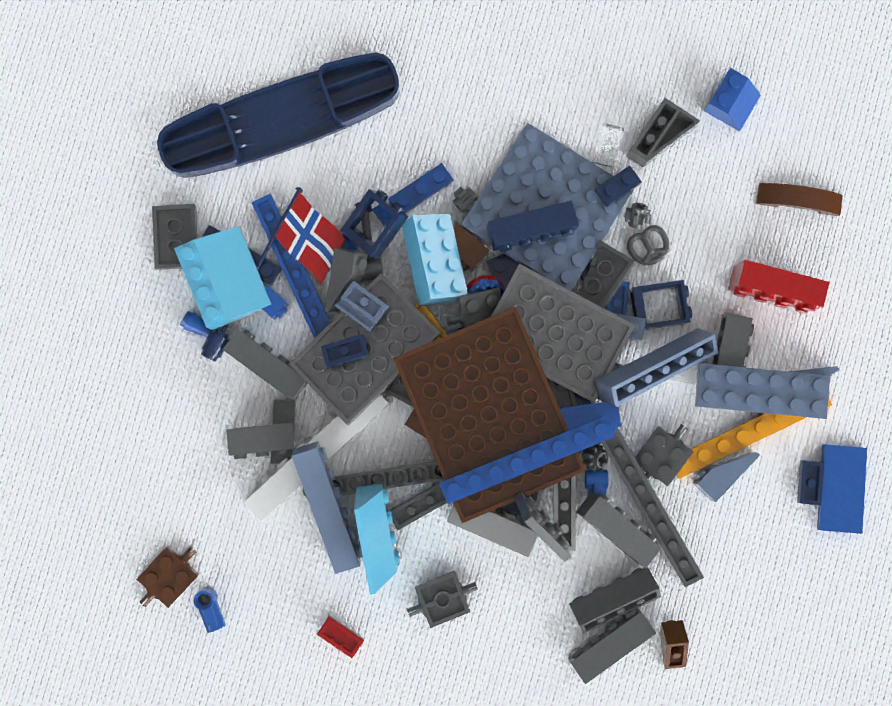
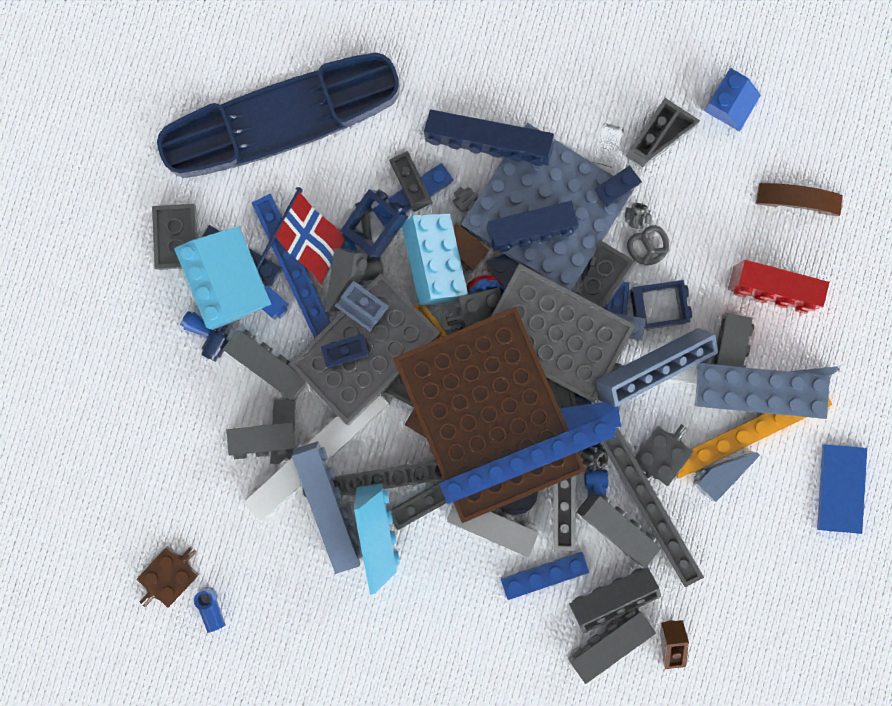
(340, 636): red plate -> none
(410, 181): none -> dark grey tile
(442, 599): dark grey plate -> none
(489, 137): none -> dark blue brick
(540, 523): dark grey plate -> none
(544, 575): none -> blue plate
(810, 482): dark blue plate -> none

